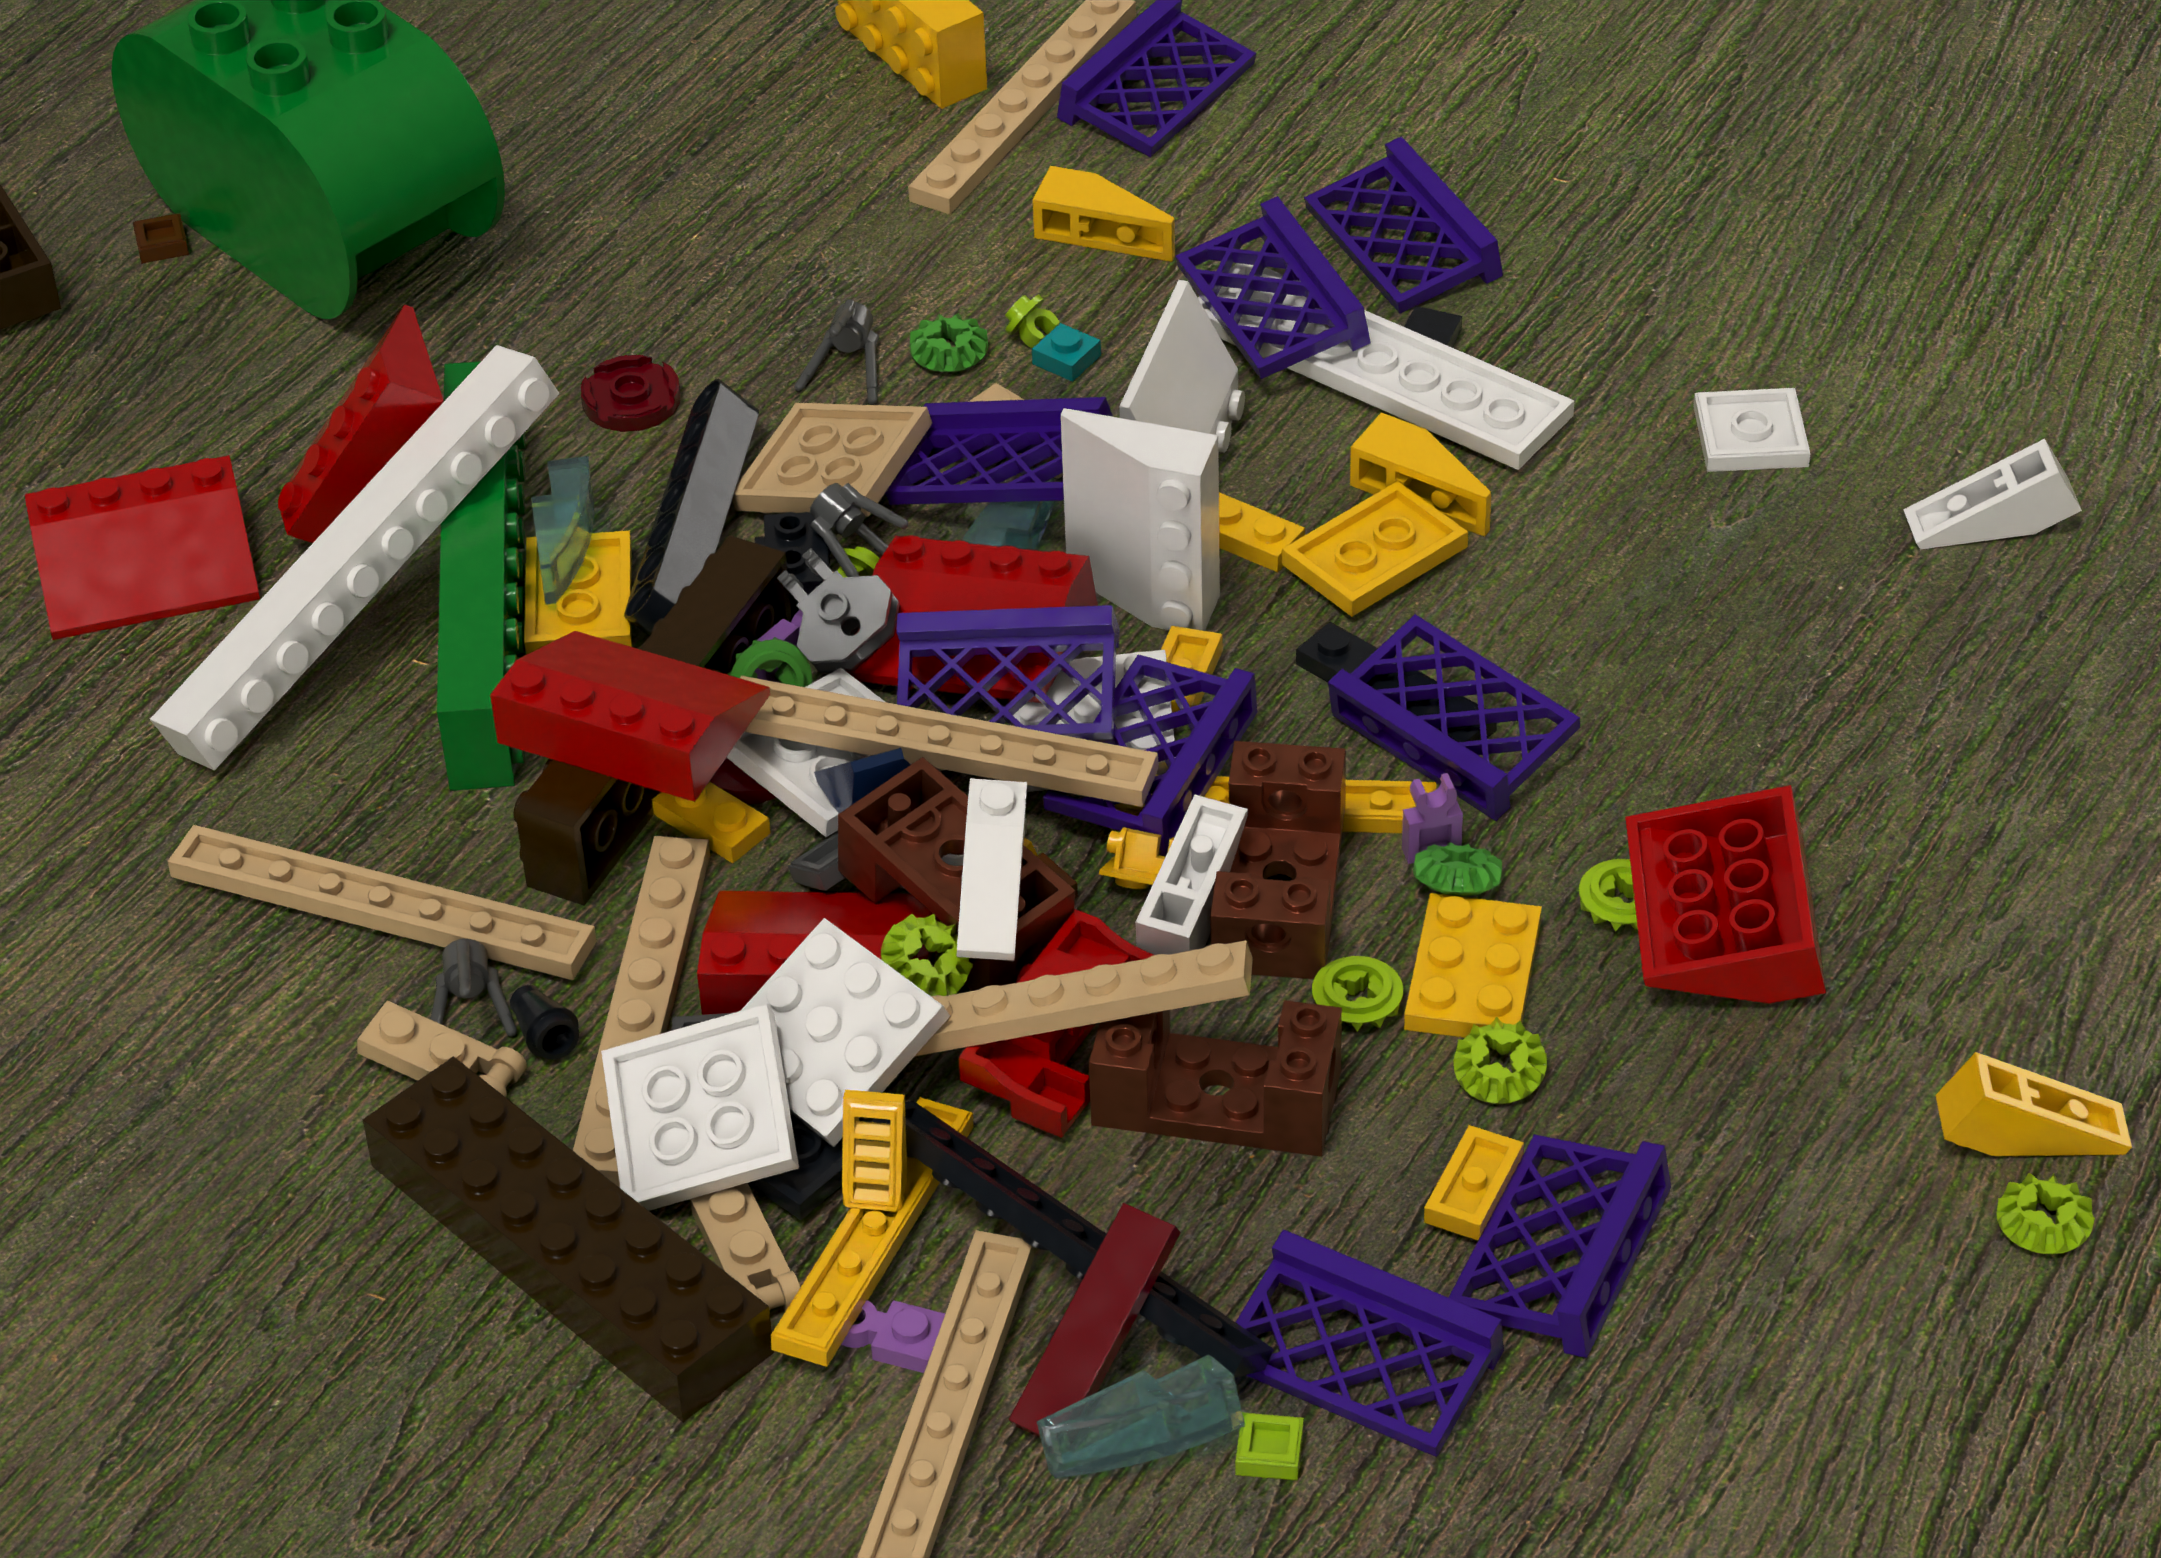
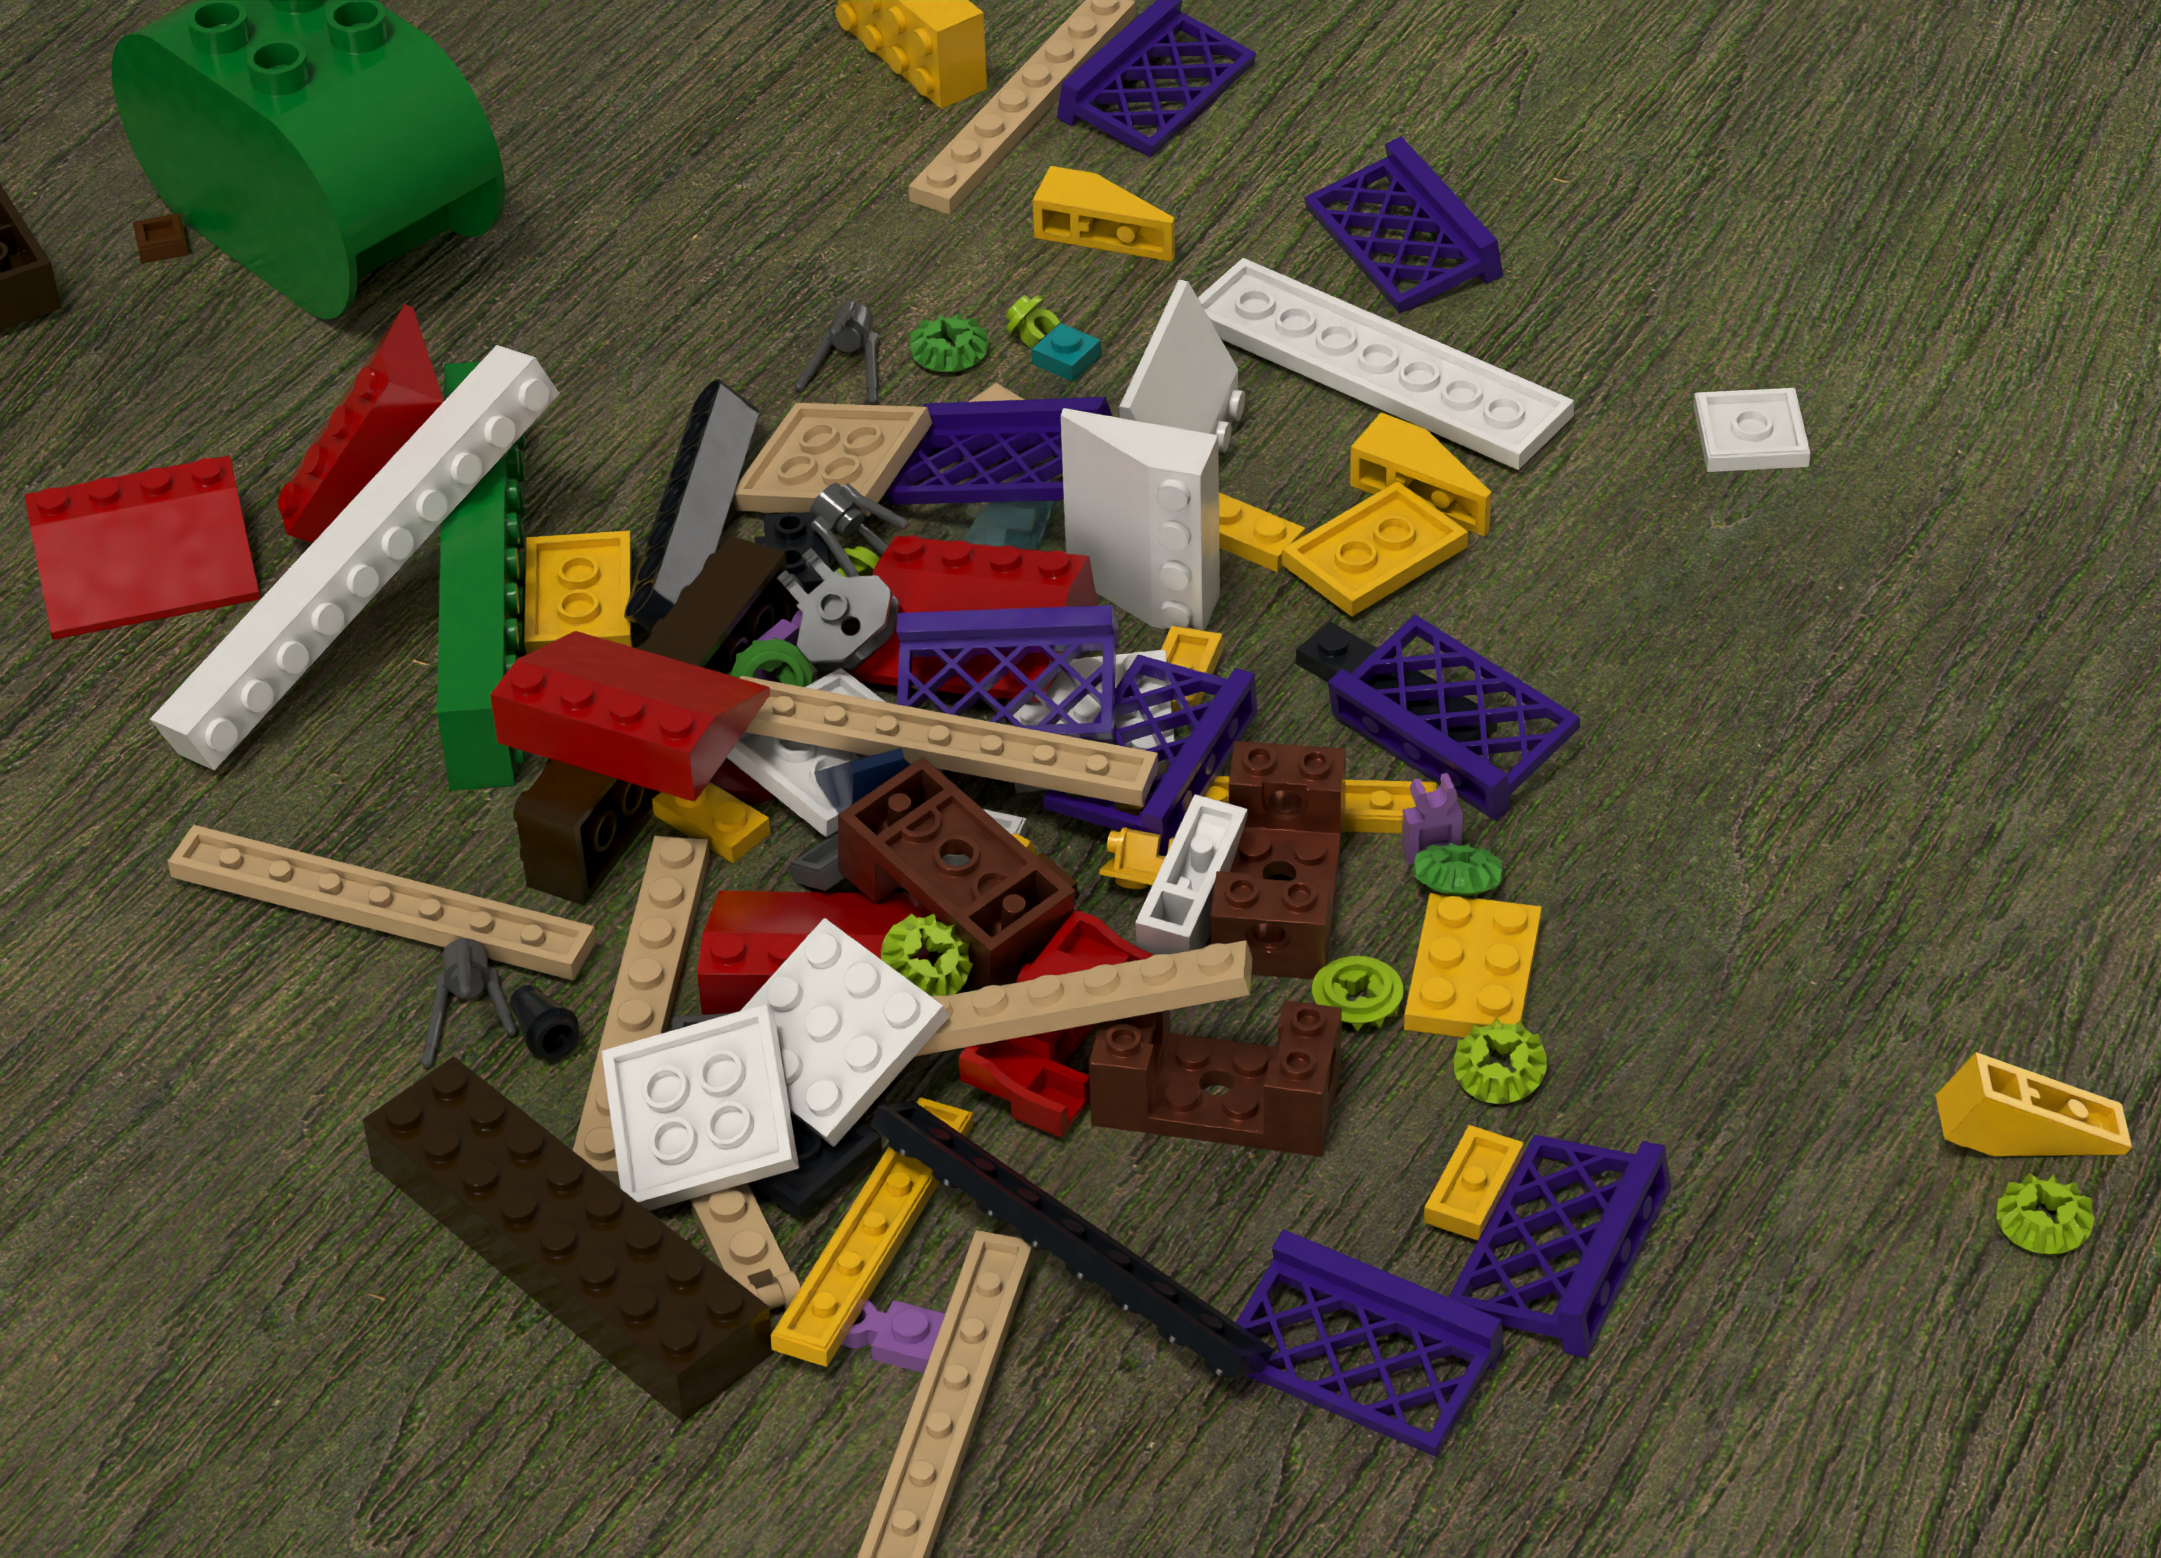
(420, 1045): tan plate -> none
(564, 524): clear light blue slope -> none
(630, 393): dark red tile -> none
(867, 1183): yellow slope -> none
(992, 869): white slope -> none
(1097, 1316): dark red tile -> none
(1142, 1420): clear light blue slope -> none
(1269, 1446): lime tile -> none
(1287, 248): dark purple fence -> none
(1435, 325): black tile -> none
(1598, 892): lime gear -> none
(1726, 898): red slope -> none
(1998, 502): white slope -> none

